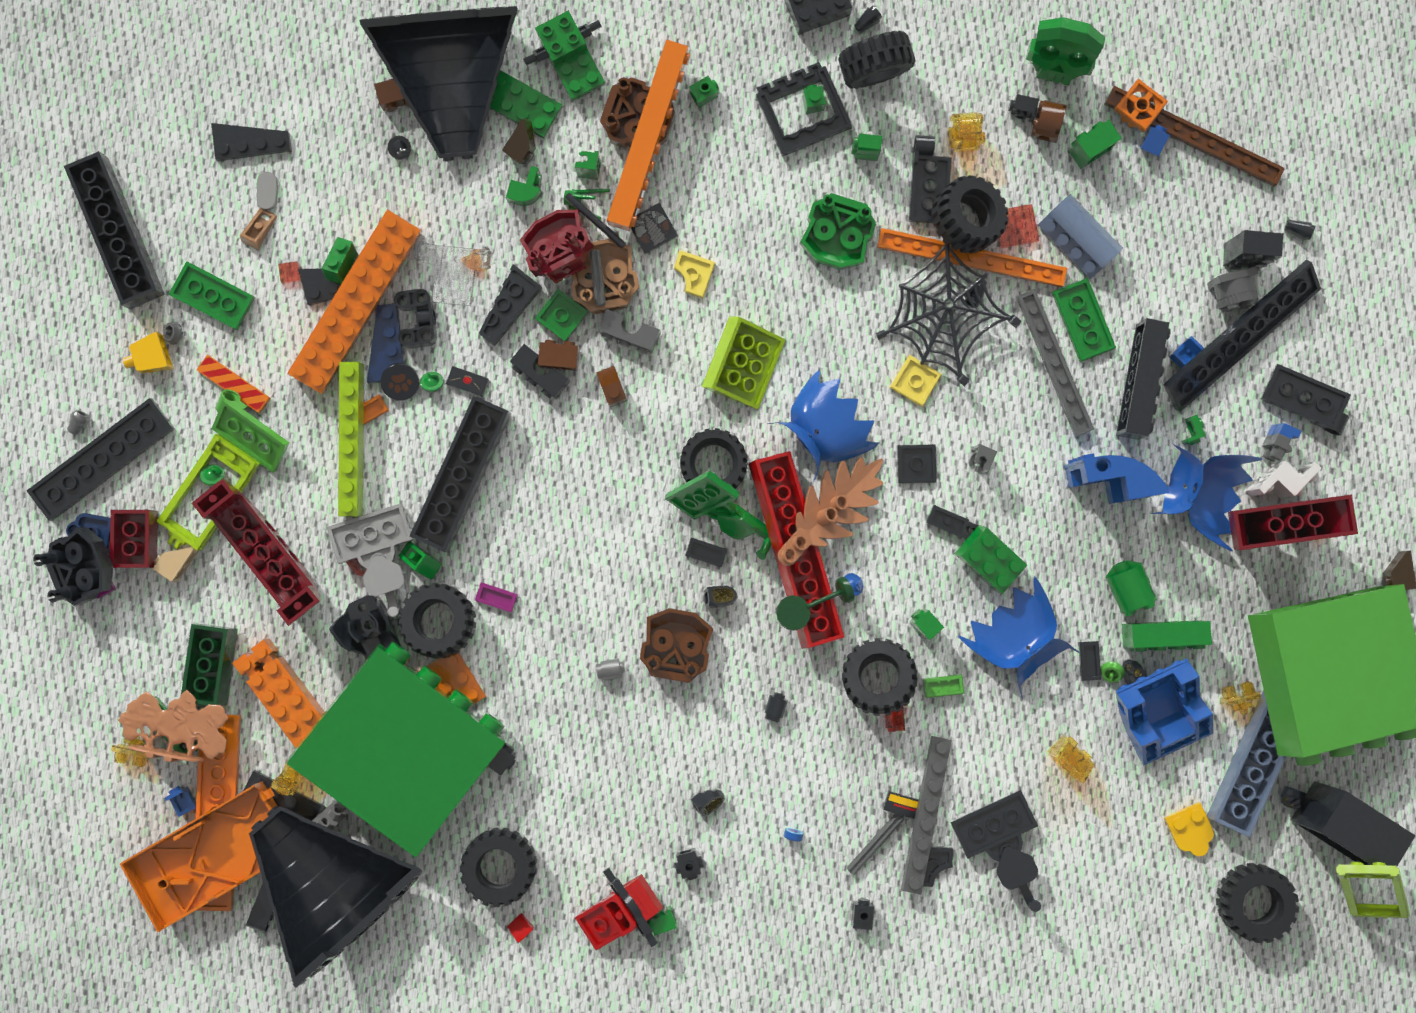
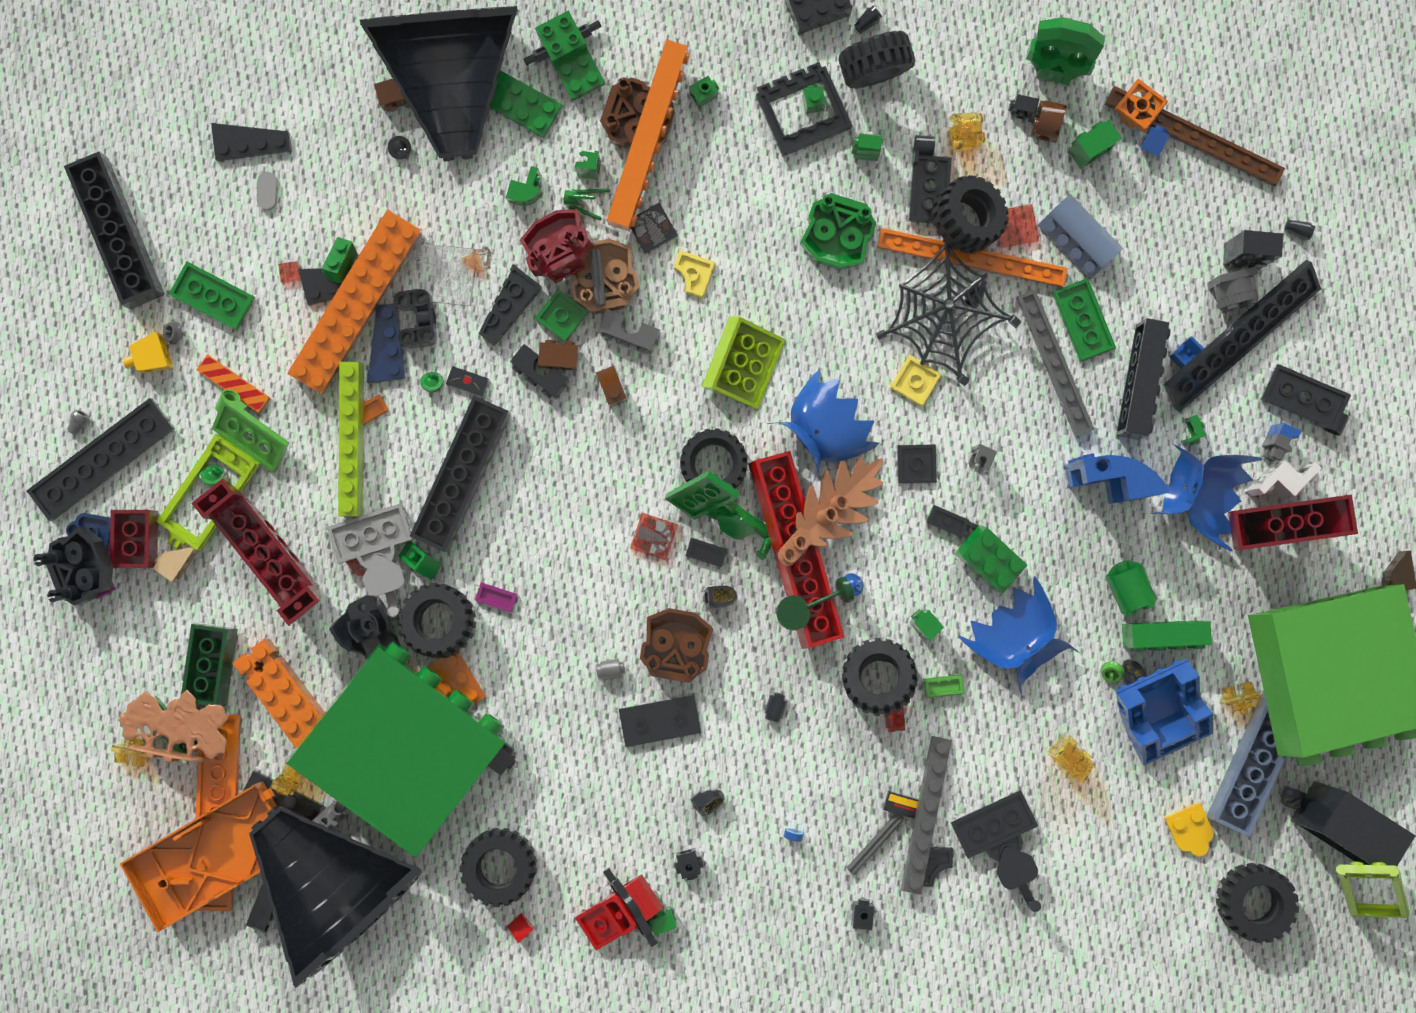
(181, 800): blue bracket -> none
(257, 229): medium nougat slope -> none
(399, 381): black tile -> none
(521, 143): dark brown slope -> none
(595, 220): black bar -> none
(653, 536): none -> tile
(659, 720): none -> black plate
(1089, 660): black tile -> none

